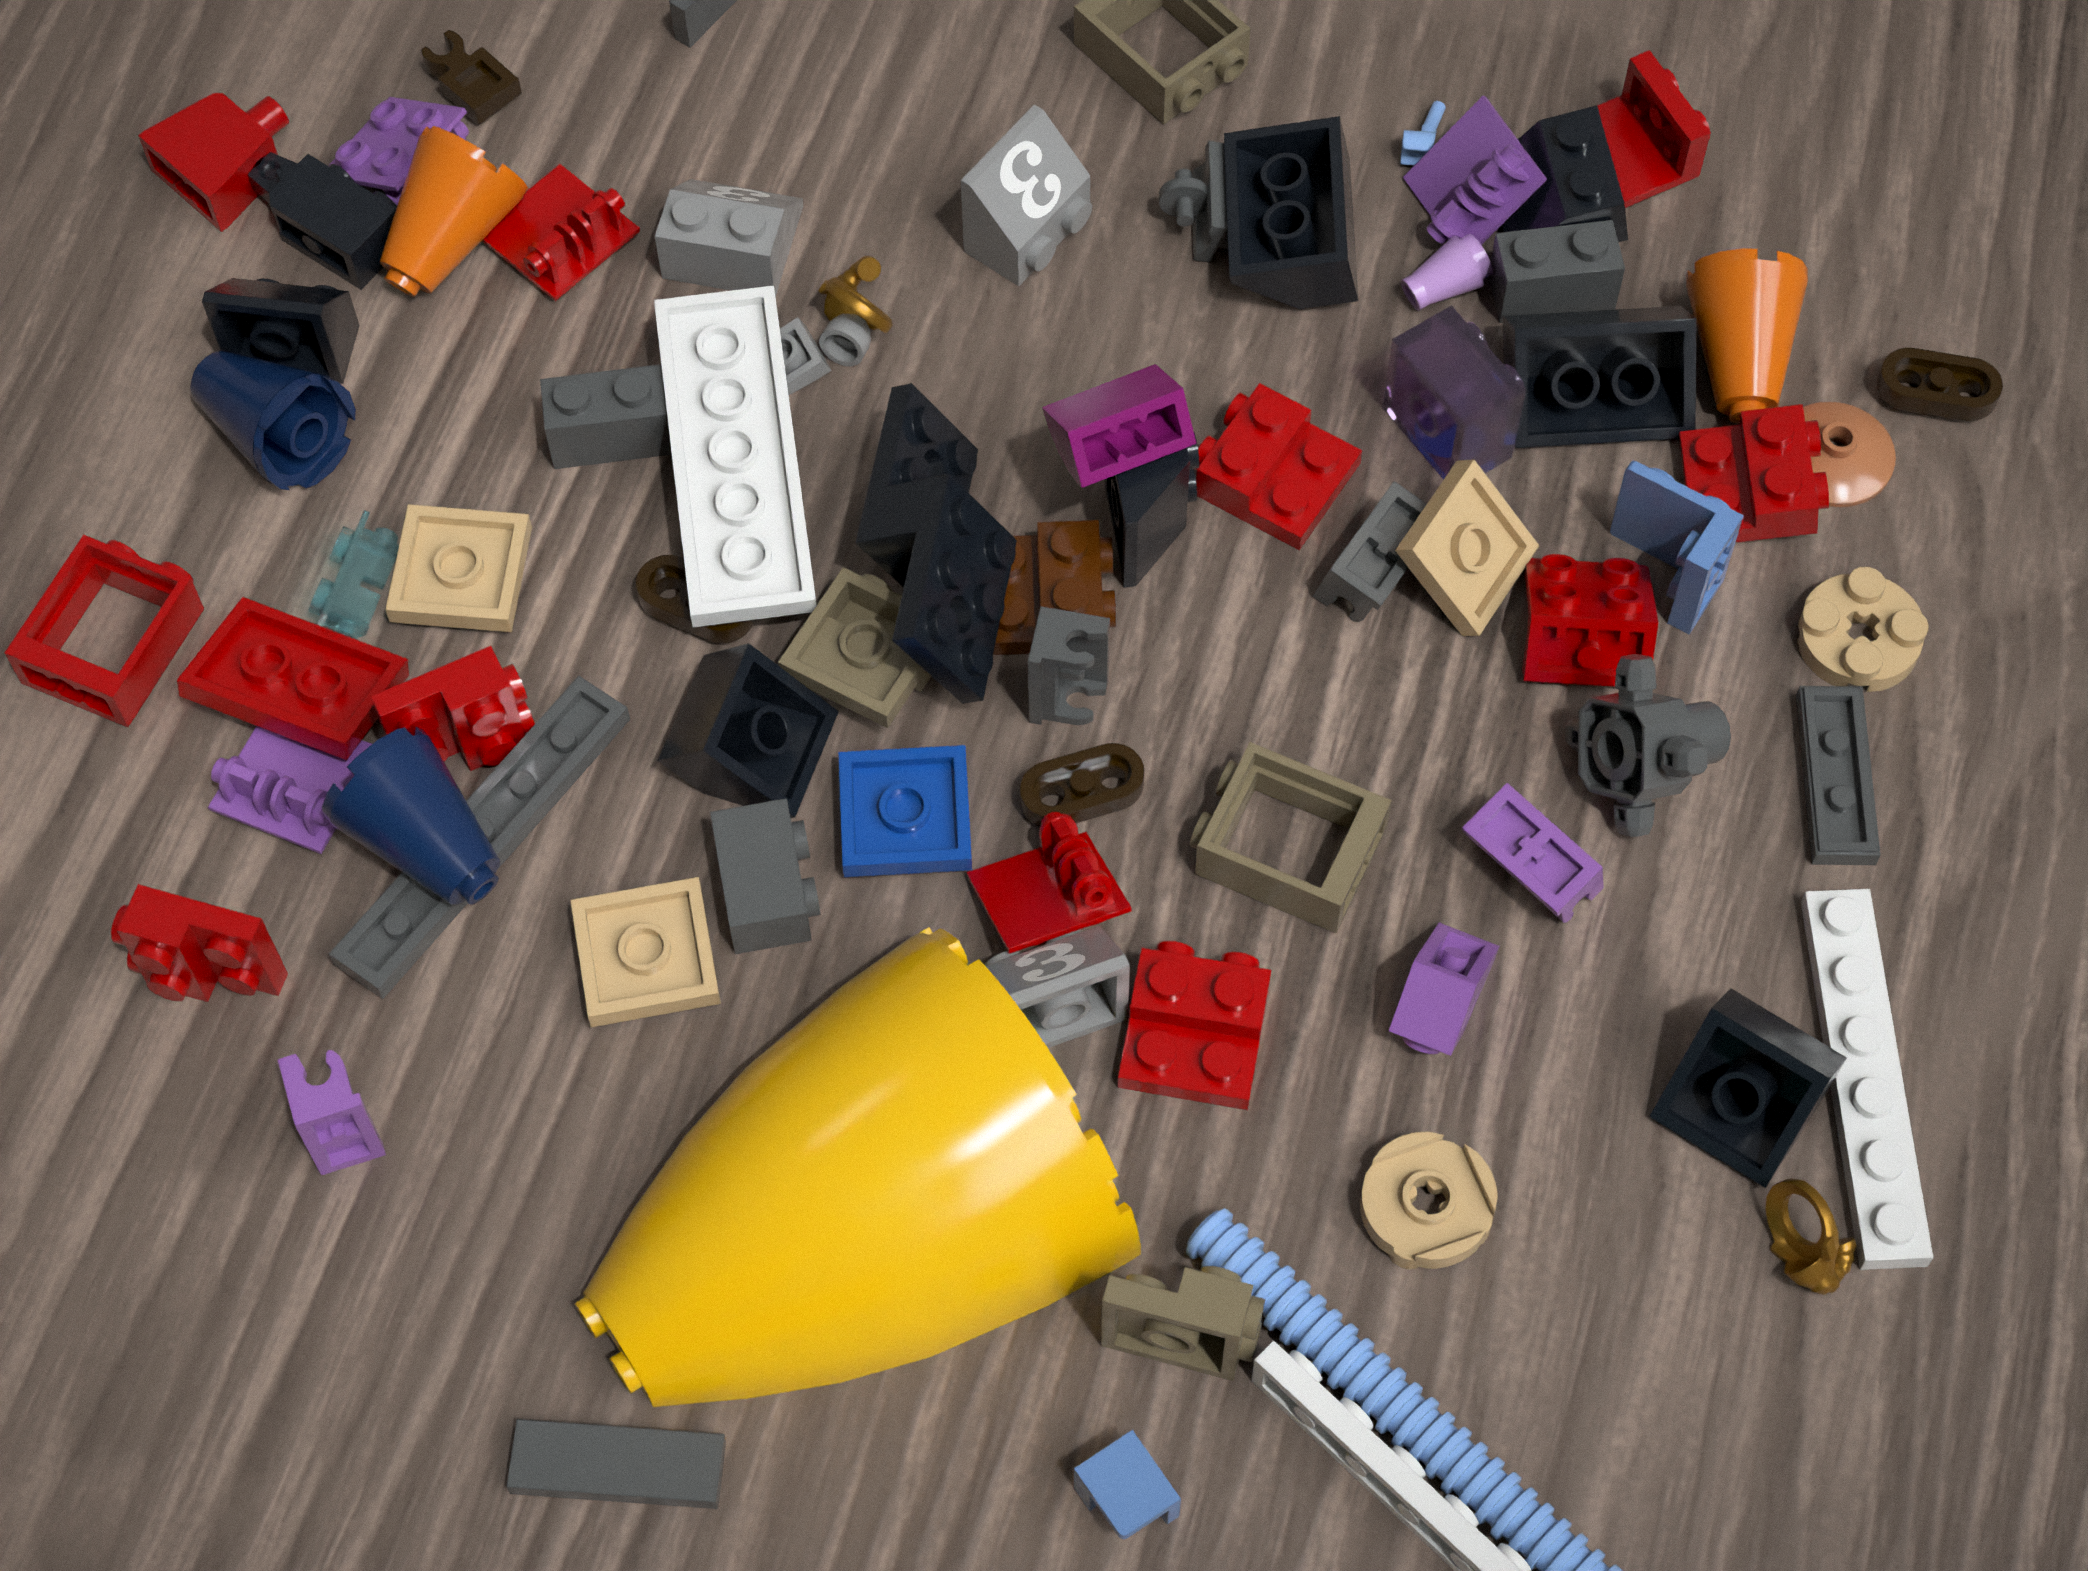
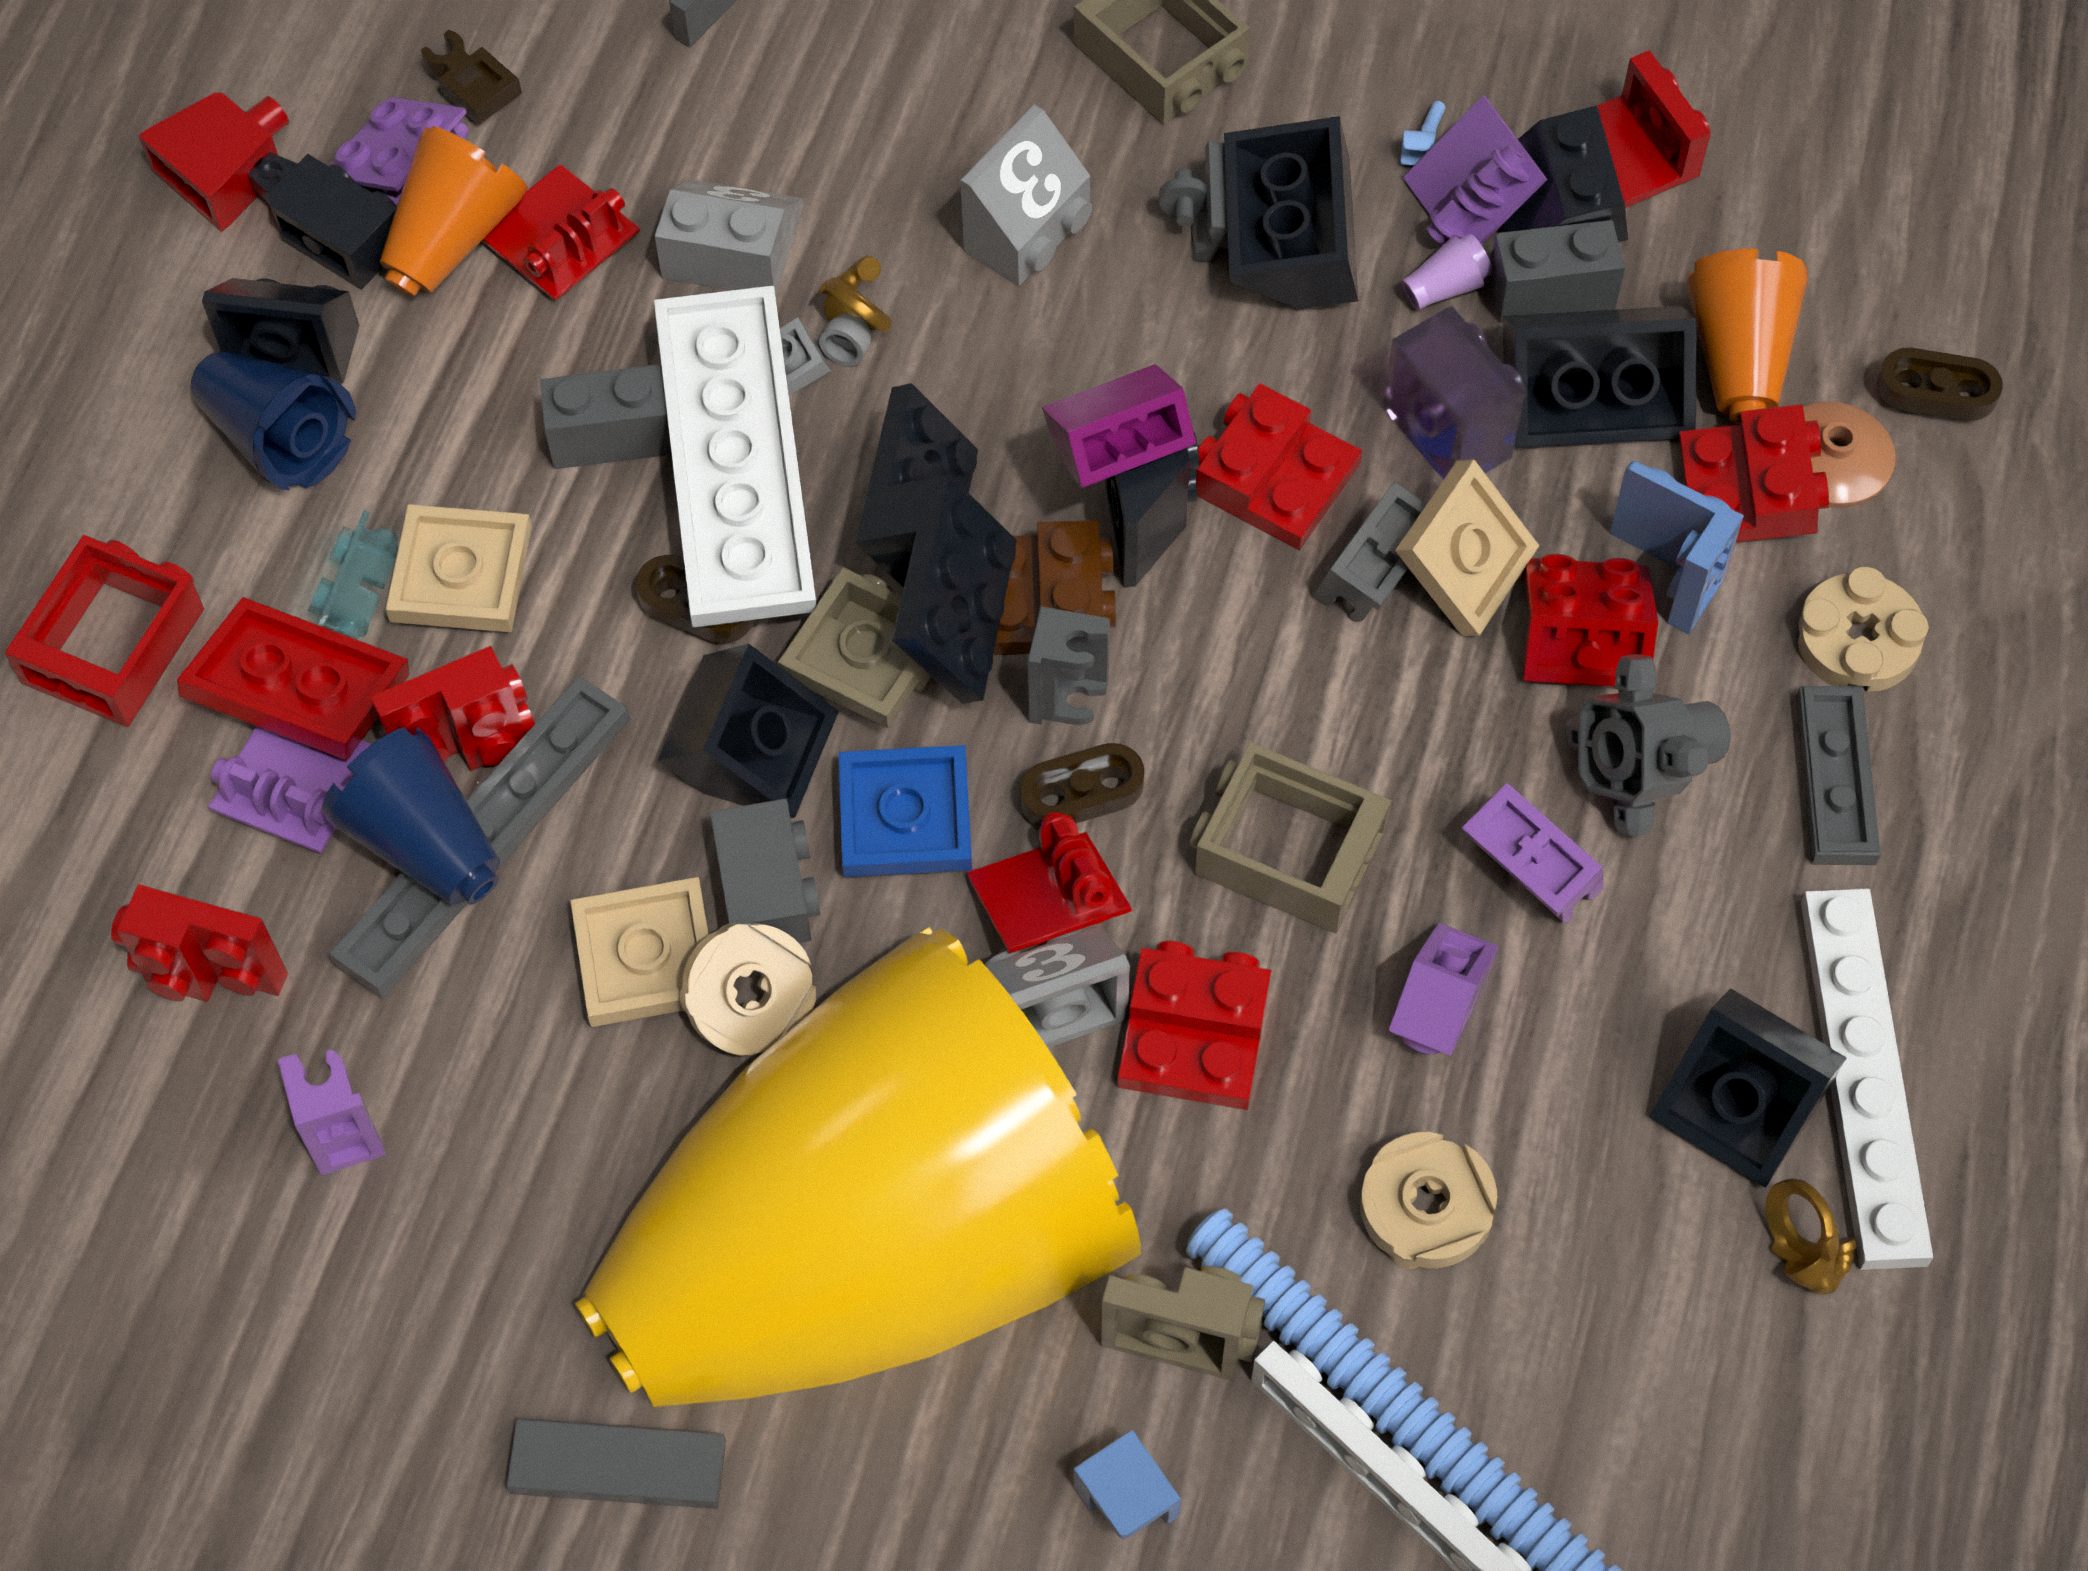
(736, 952): none -> tan plate

